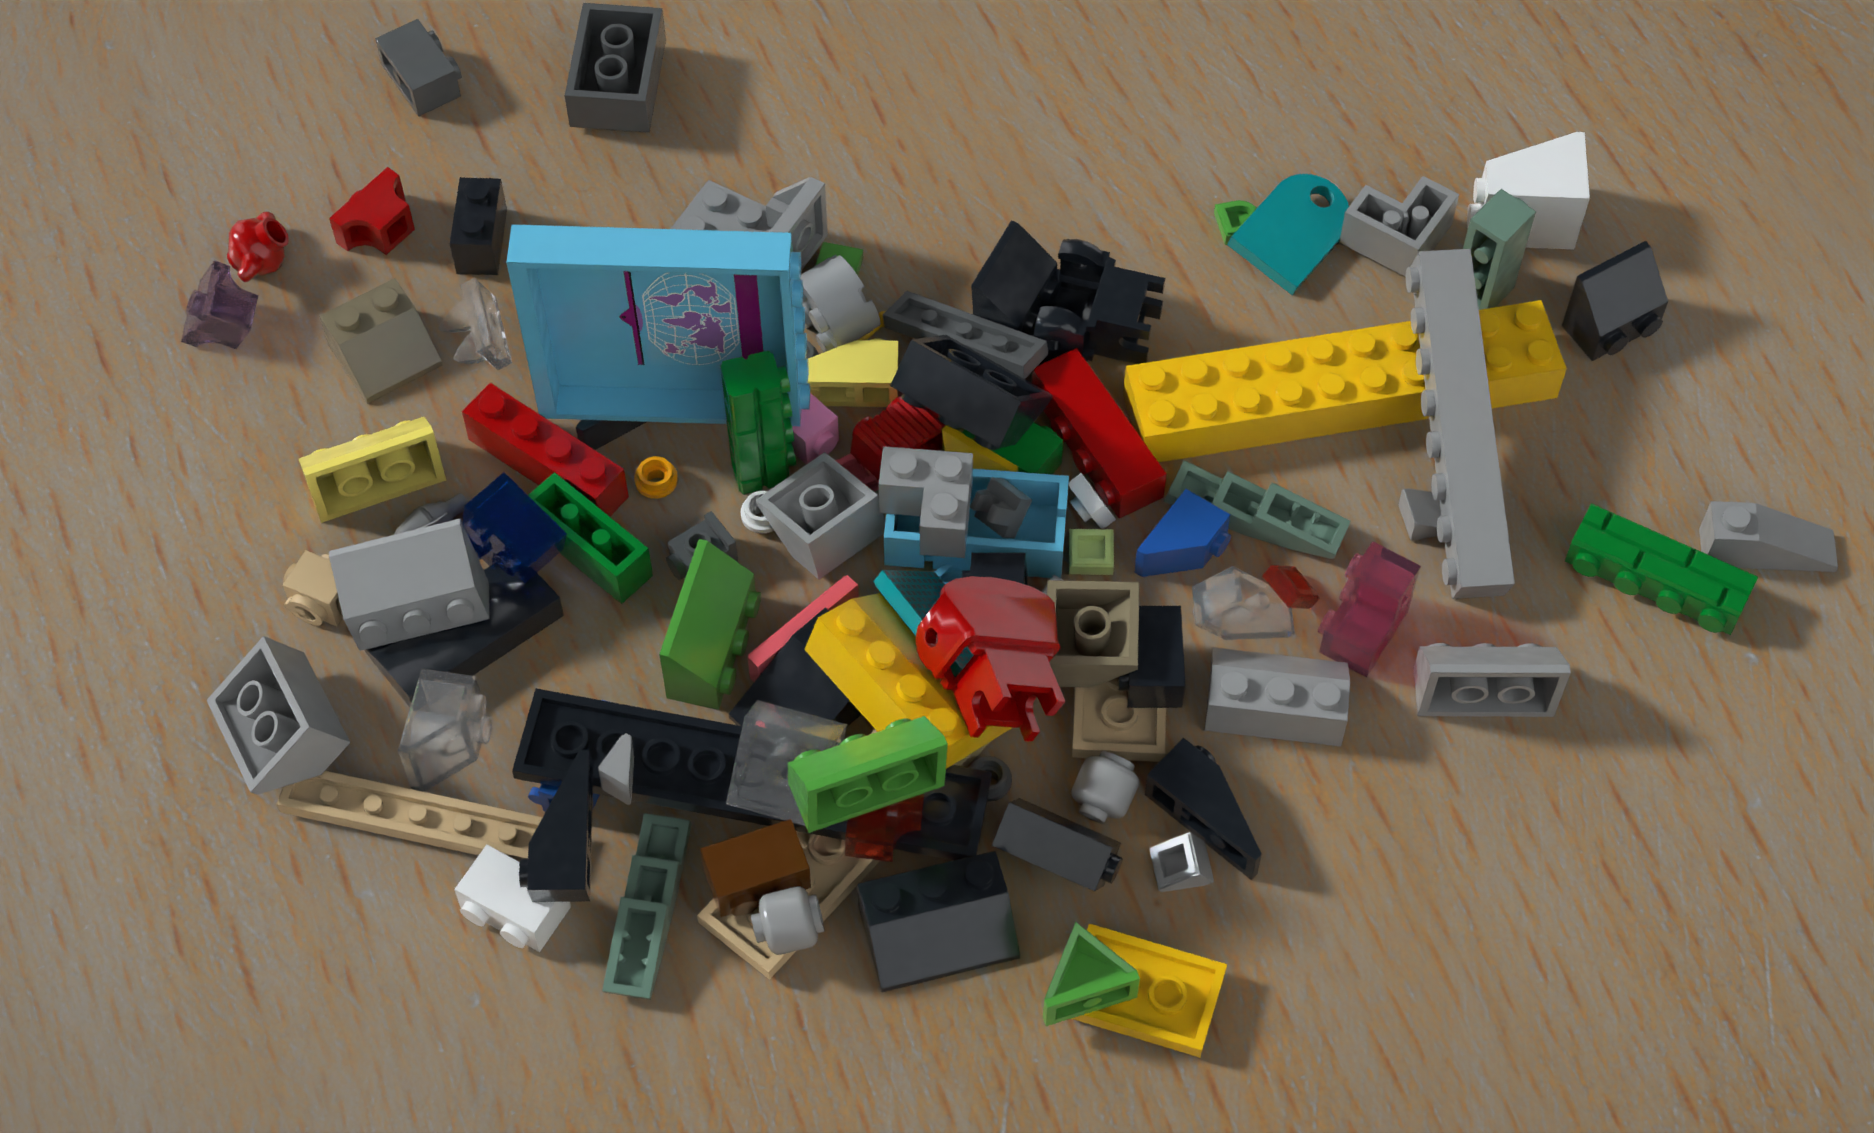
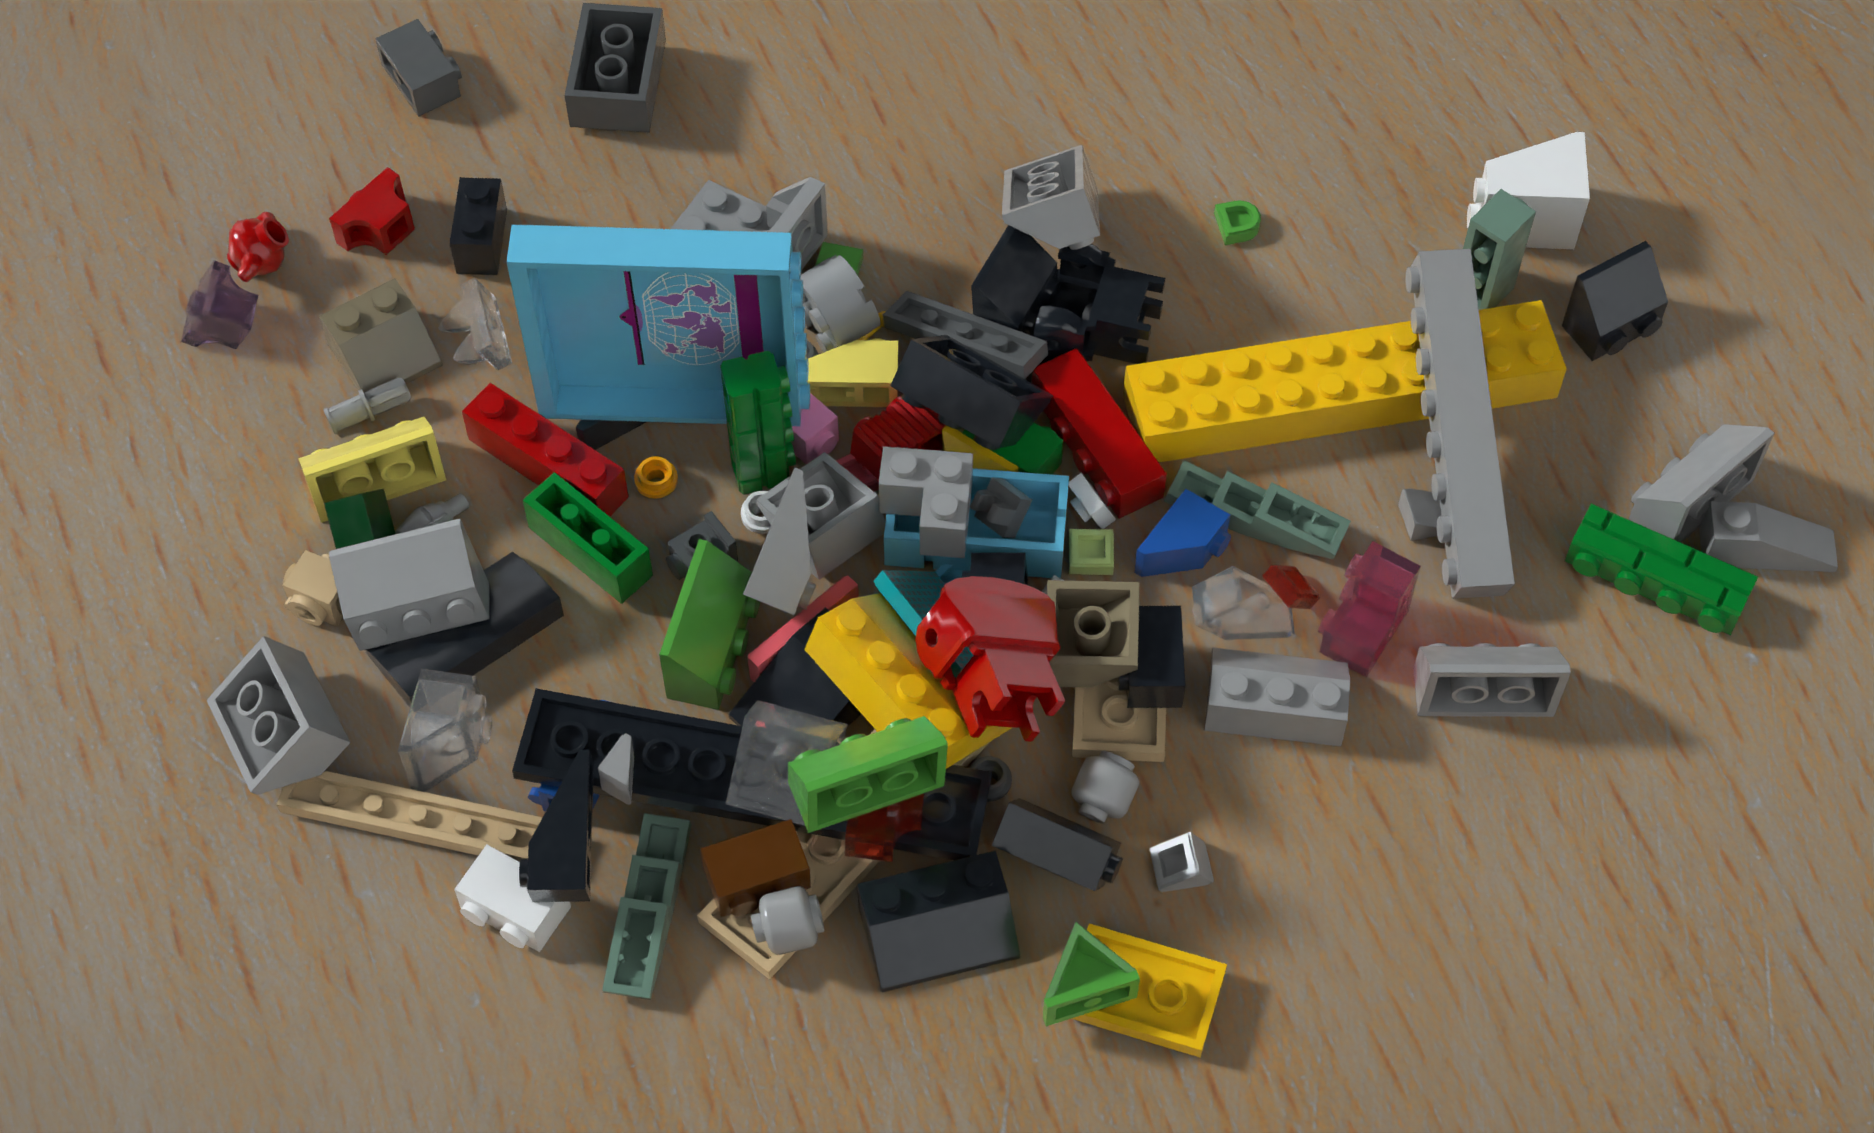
(359, 518): none -> dark green brick
(367, 404): none -> light grey axle
(511, 529): clear blue brick -> none
(784, 560): none -> light grey slope
(1053, 199): none -> light grey slope
(1197, 795): black slope -> none
(1291, 233): teal tile -> none
(1396, 230): light grey brick -> none
(1712, 471): none -> light grey slope

